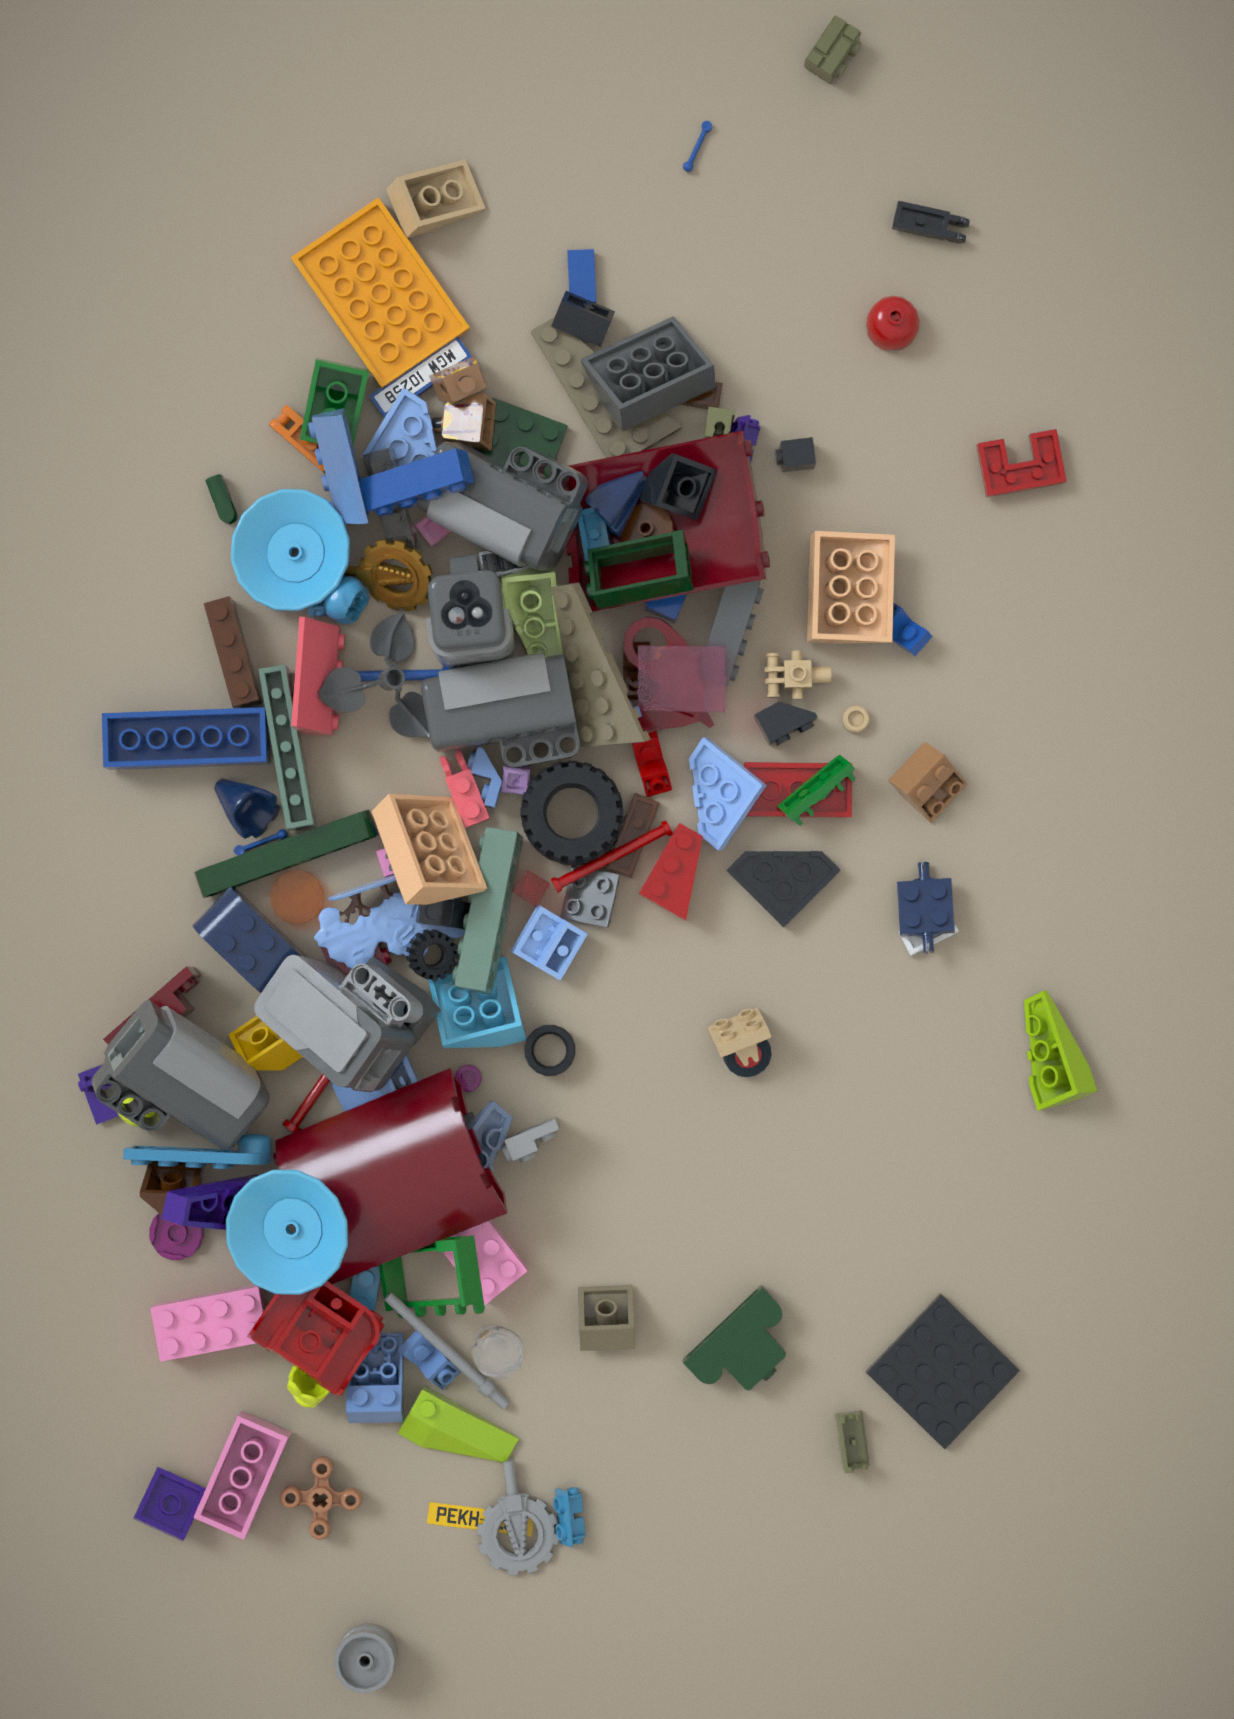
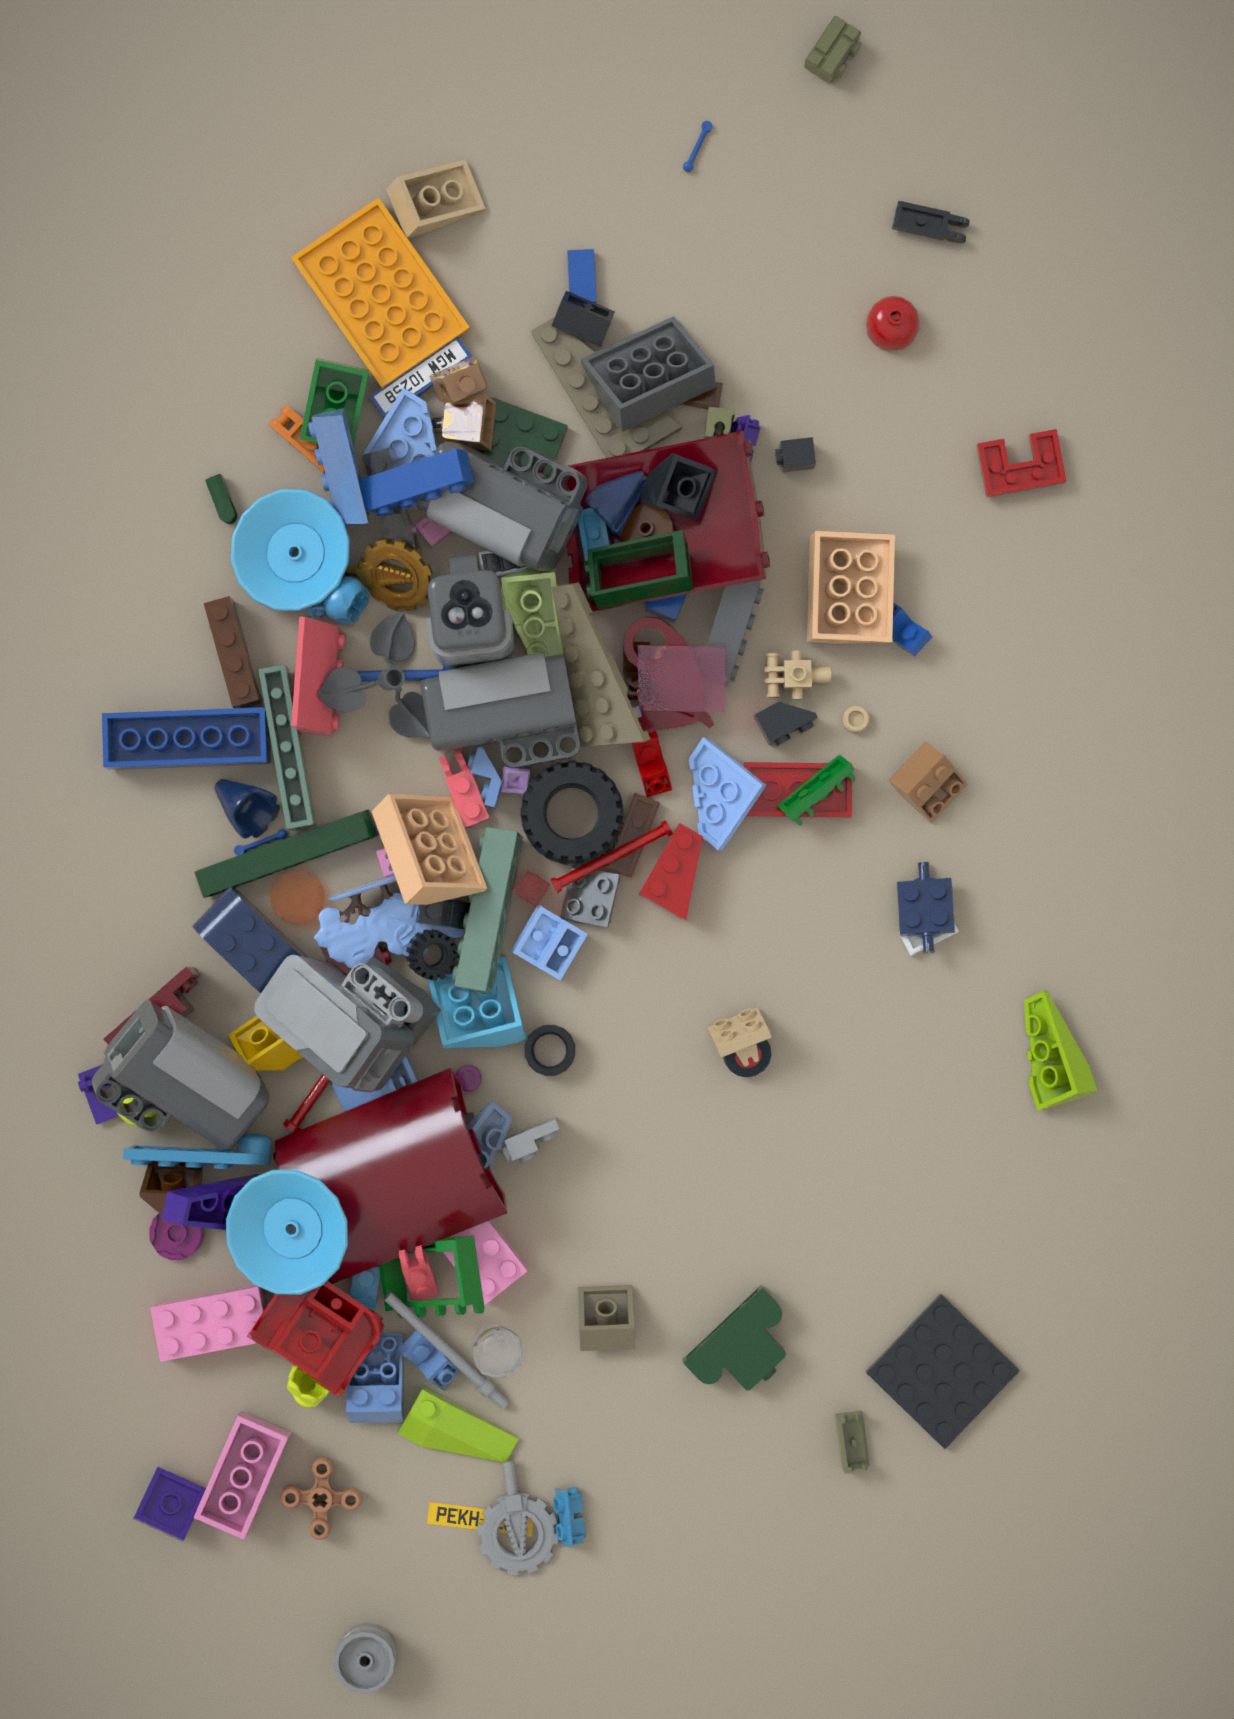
(418, 1274): none -> coral hinge
(783, 879): black plate -> none

